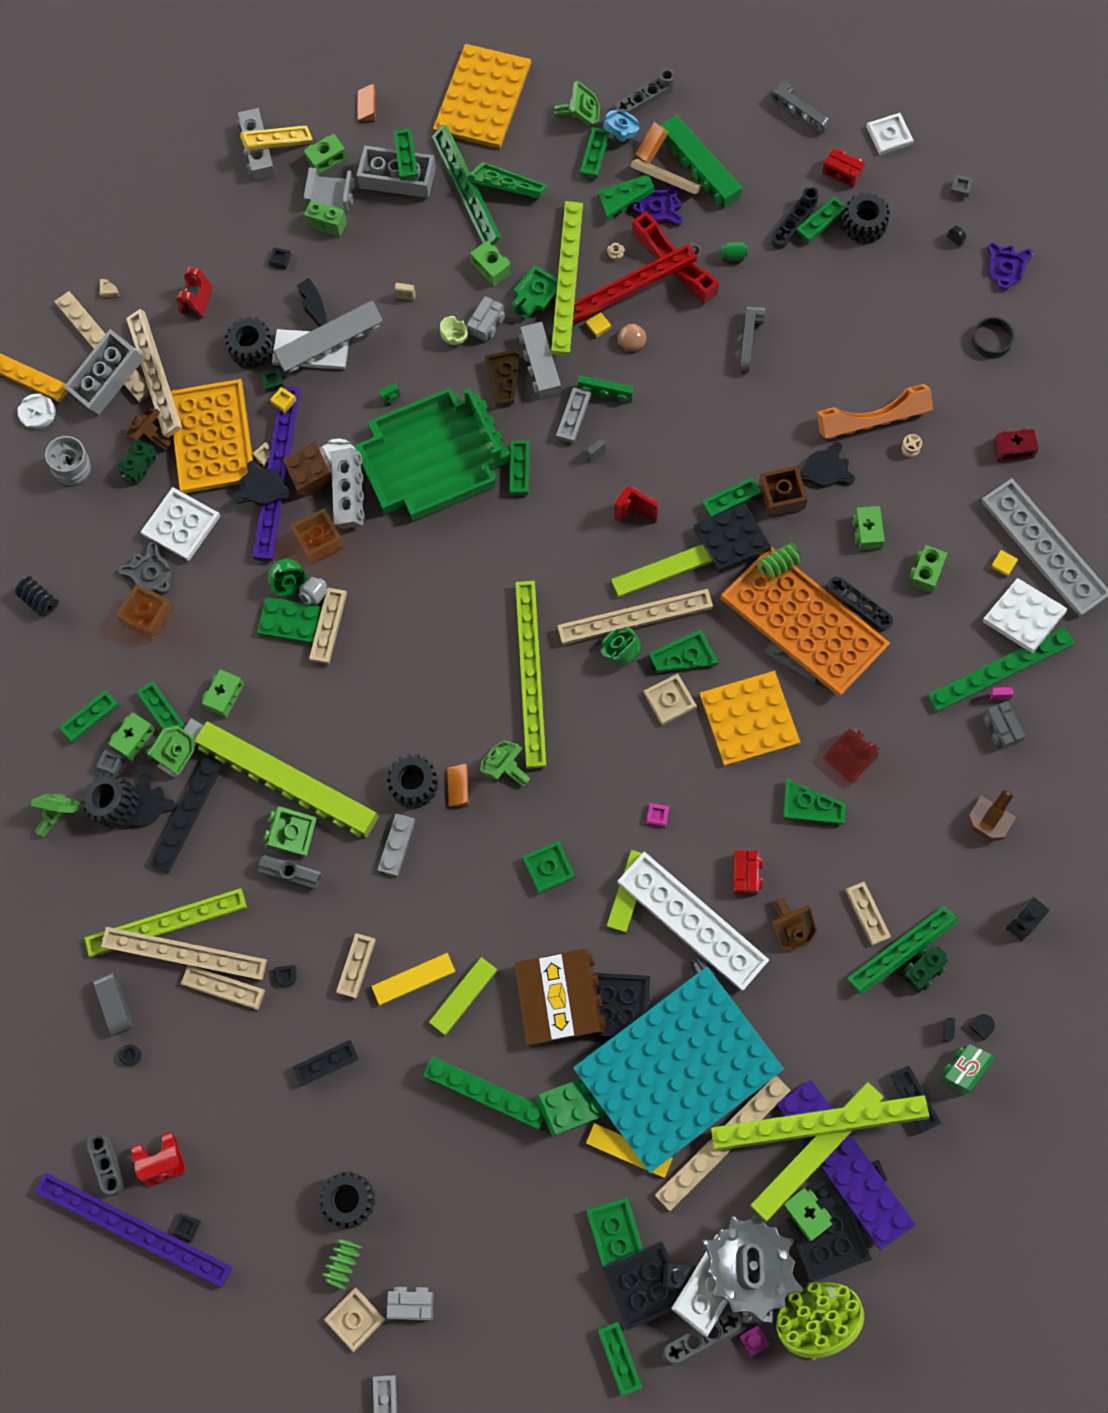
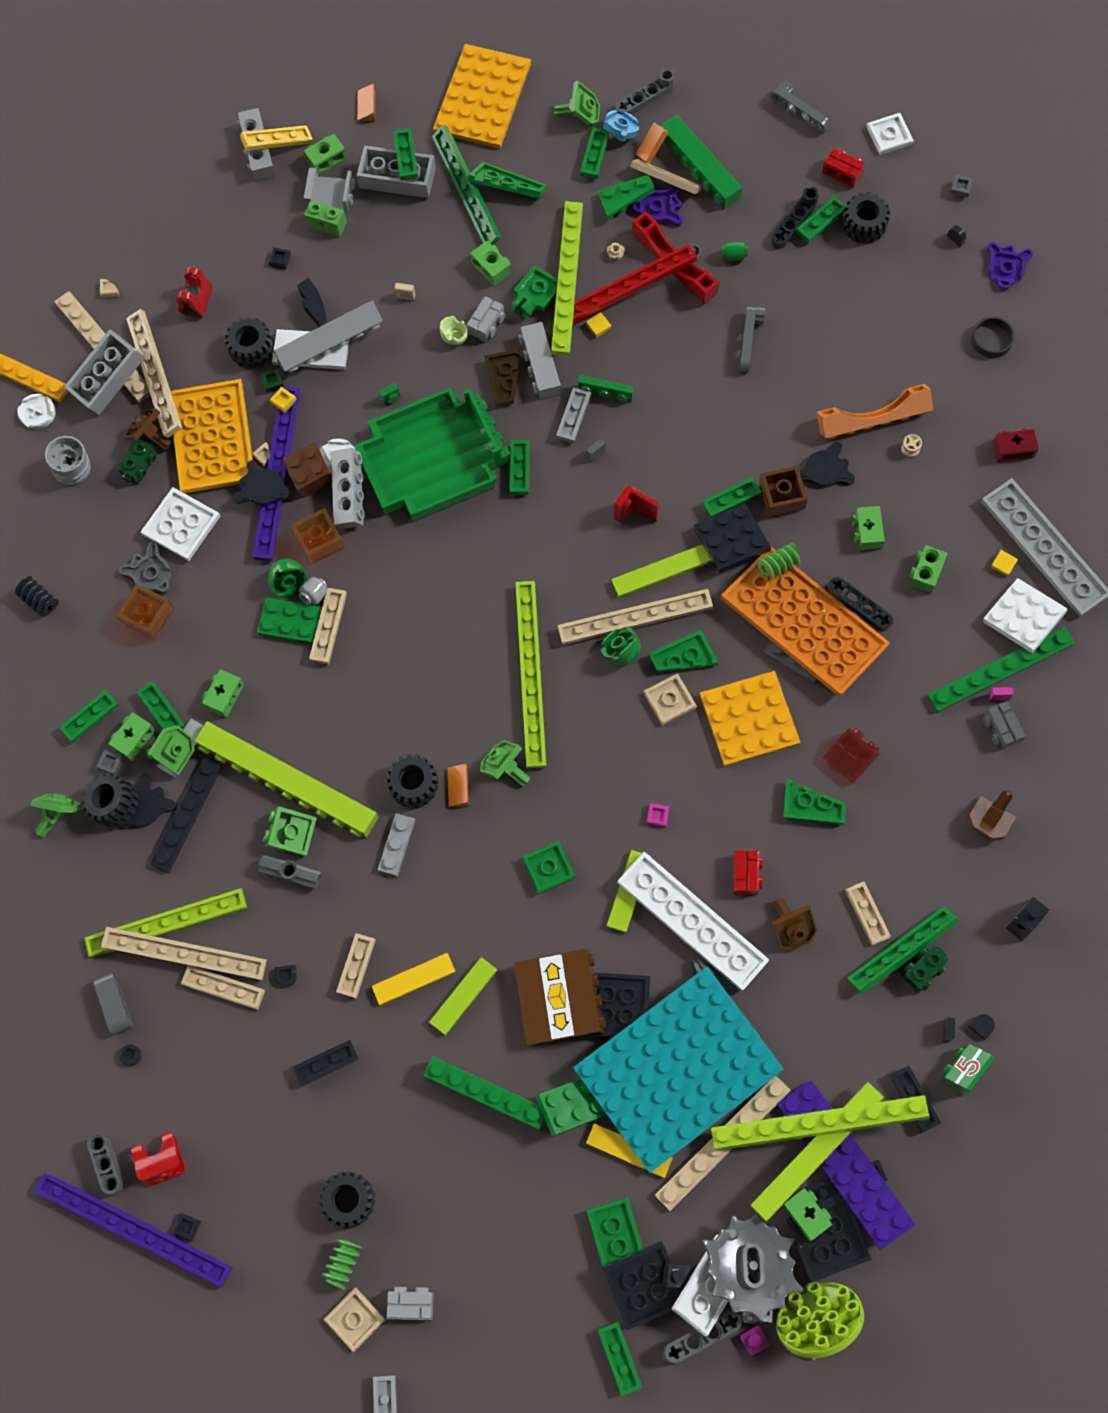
(632, 337): nougat hair -> none

